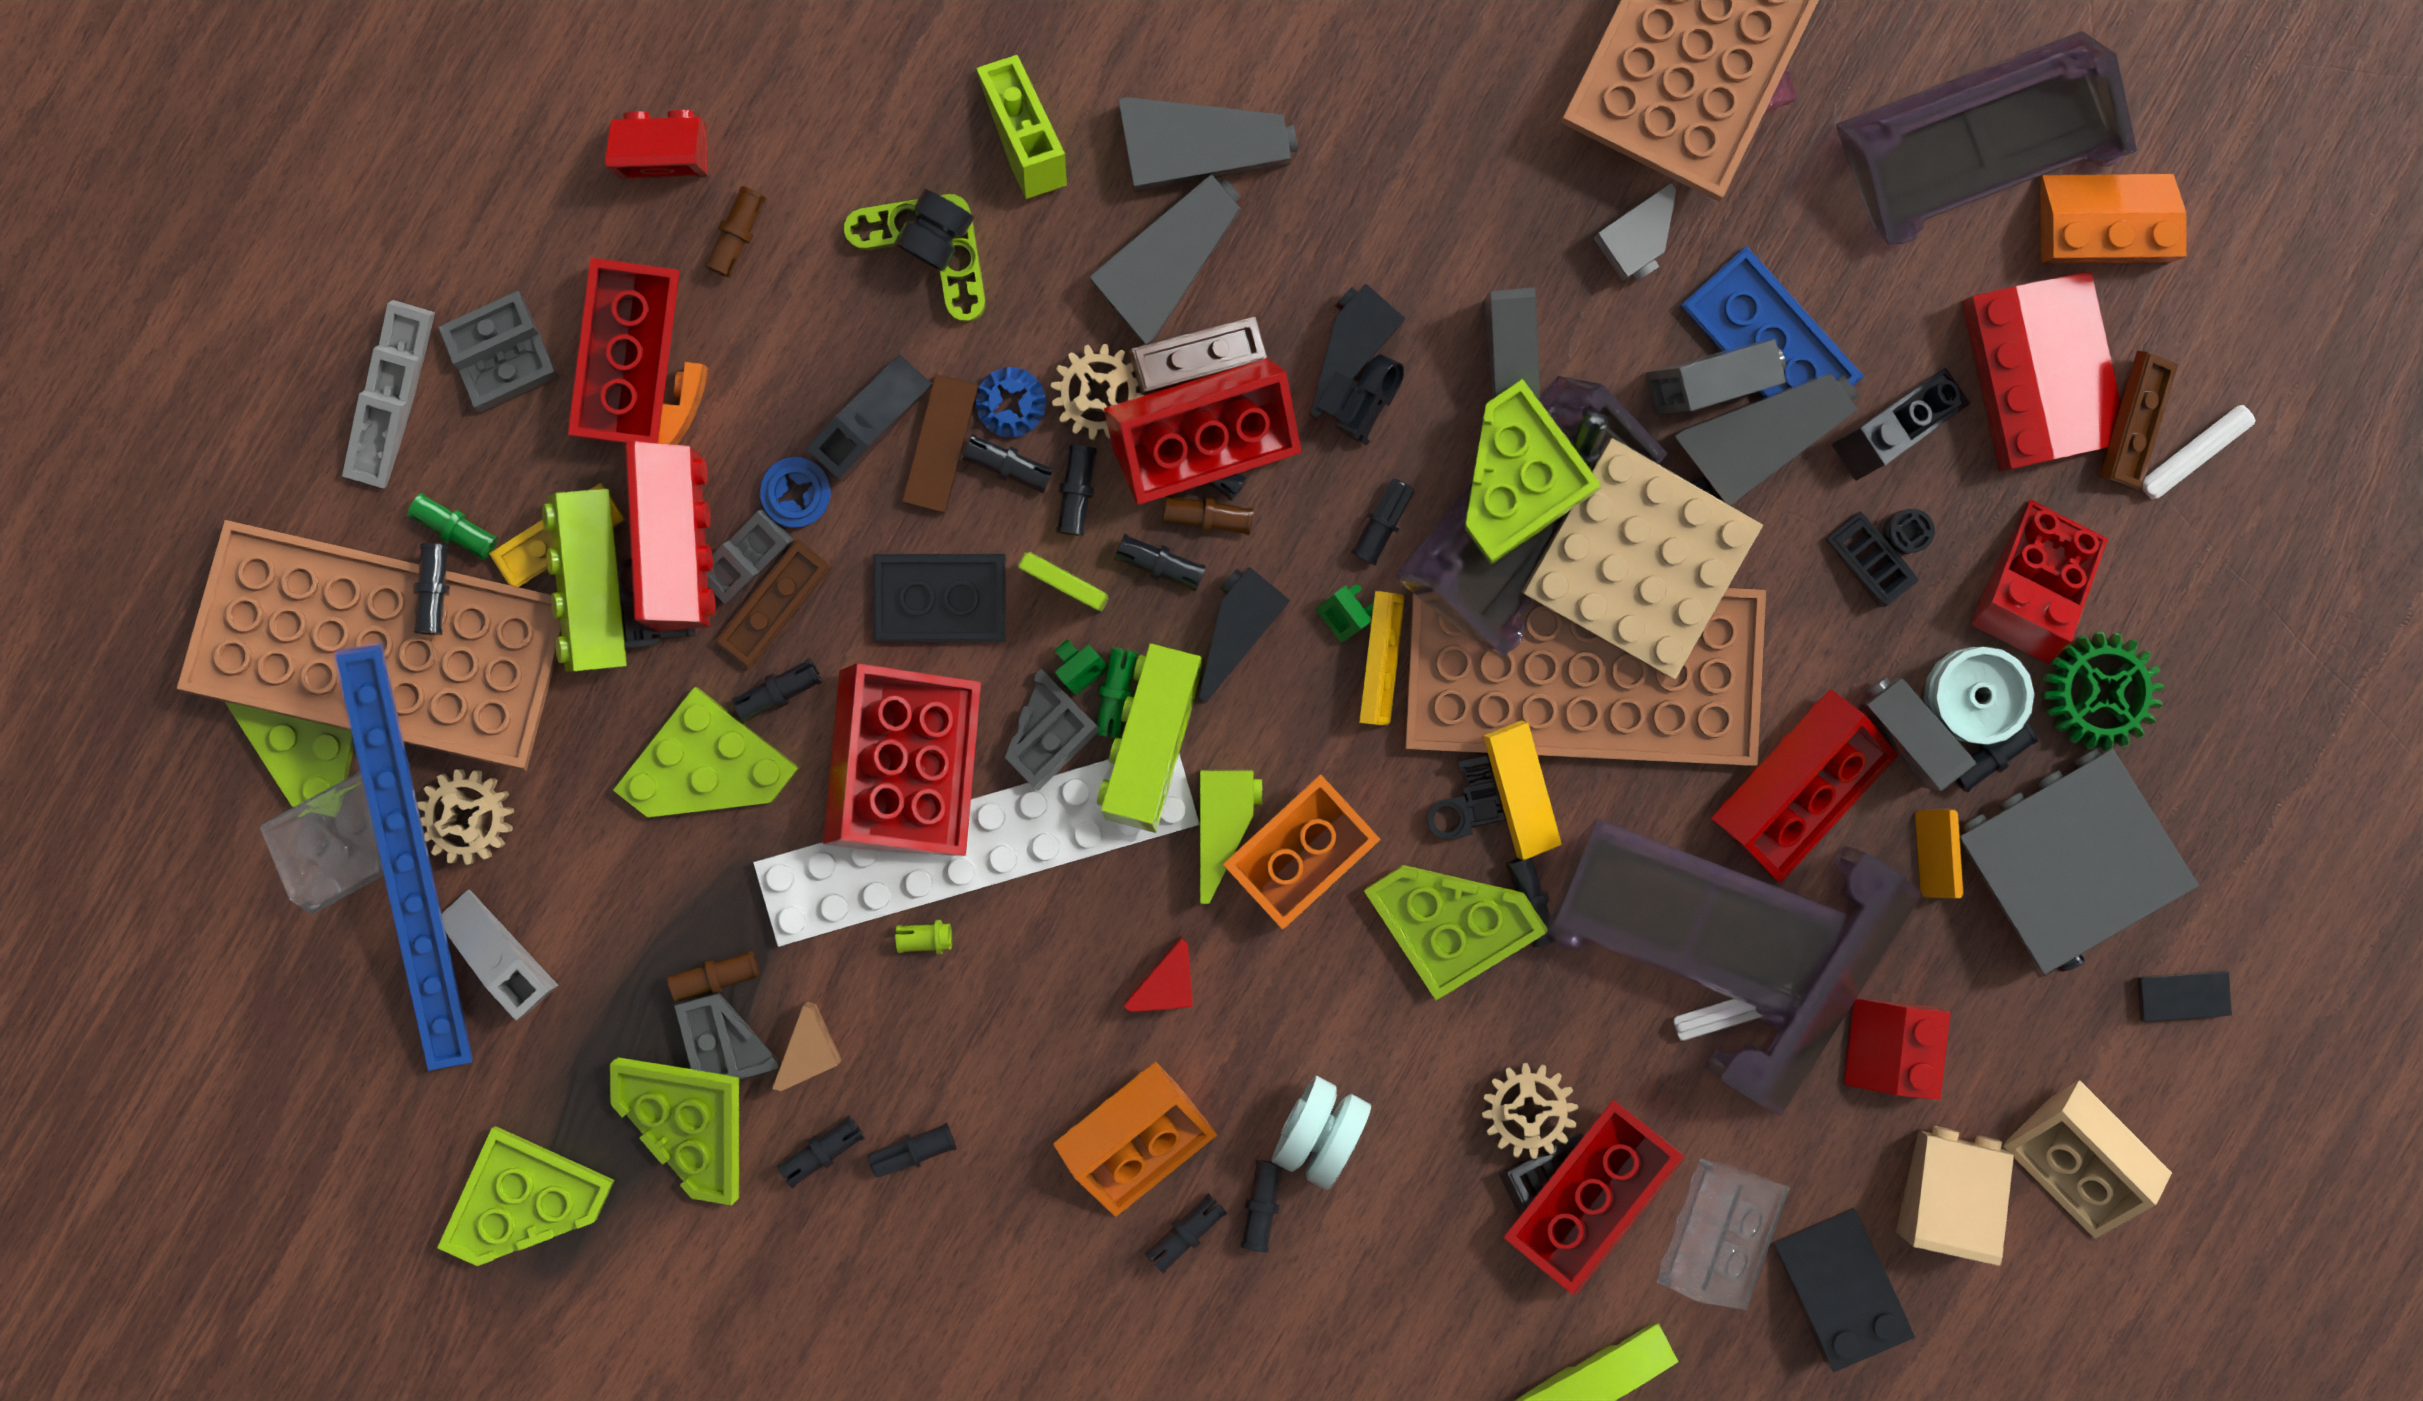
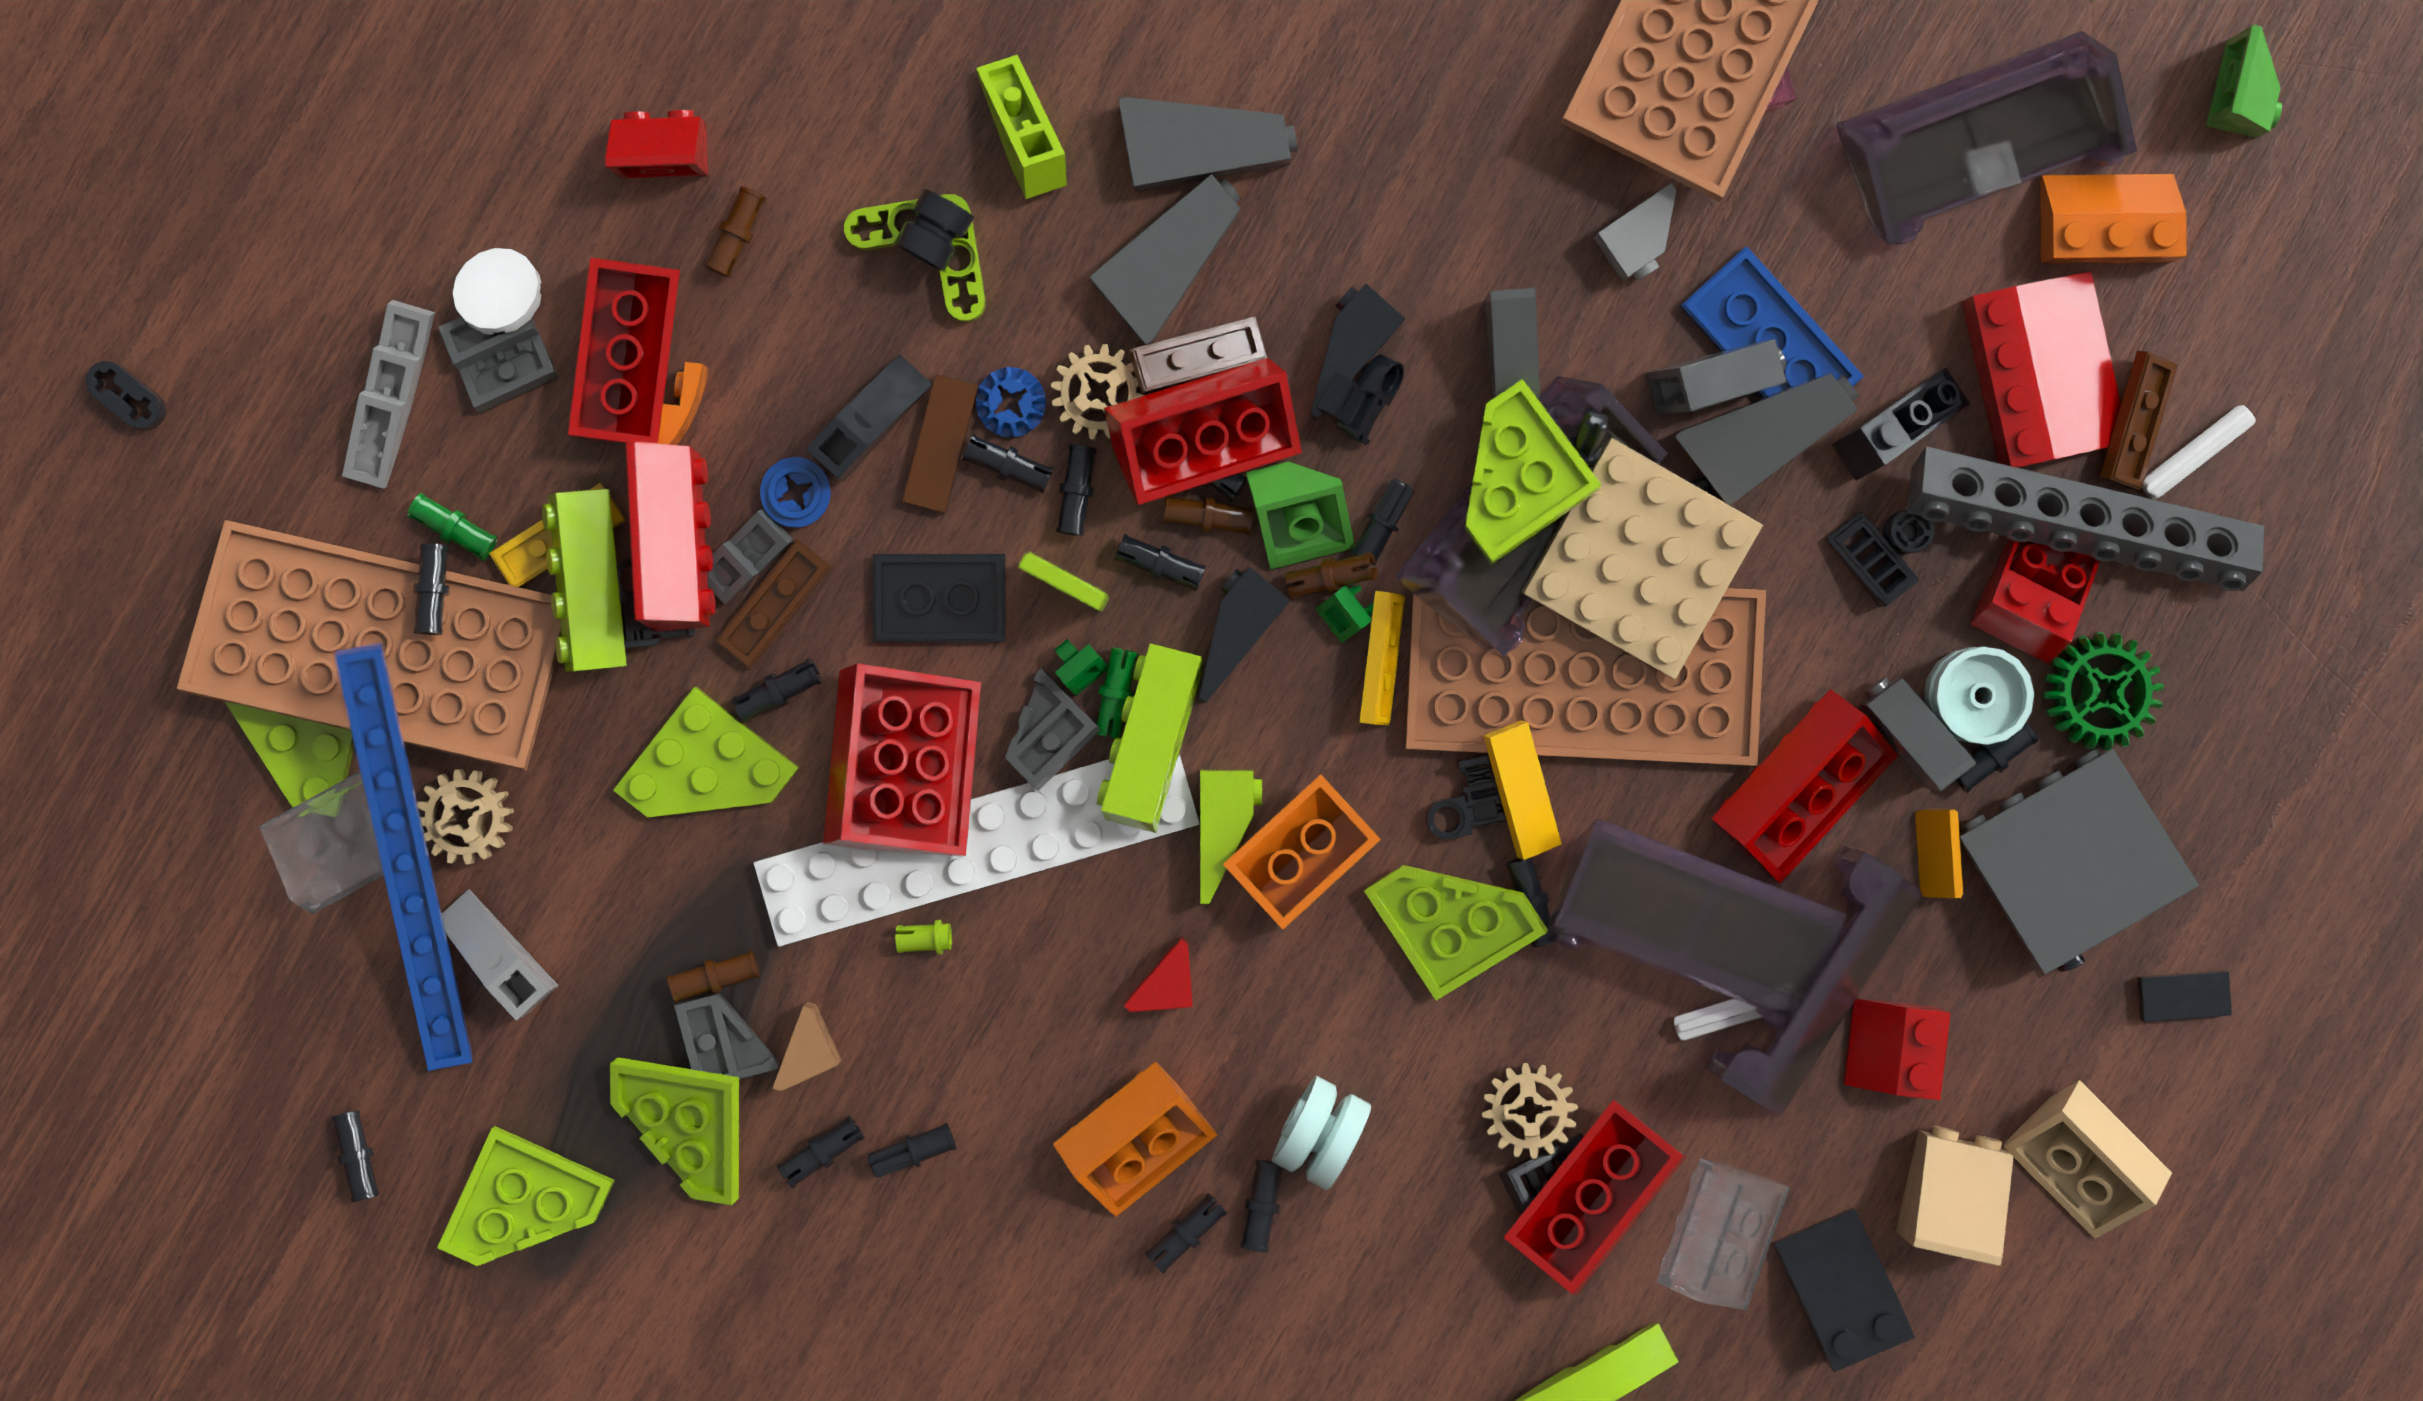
(119, 403): none -> black beam
(355, 1156): none -> black pin
(497, 291): none -> white tile
(1299, 513): none -> bright green slope
(1331, 575): none -> reddish brown pin
(1992, 168): none -> clear plate
(2160, 534): none -> dark grey brick
(2246, 87): none -> bright green slope

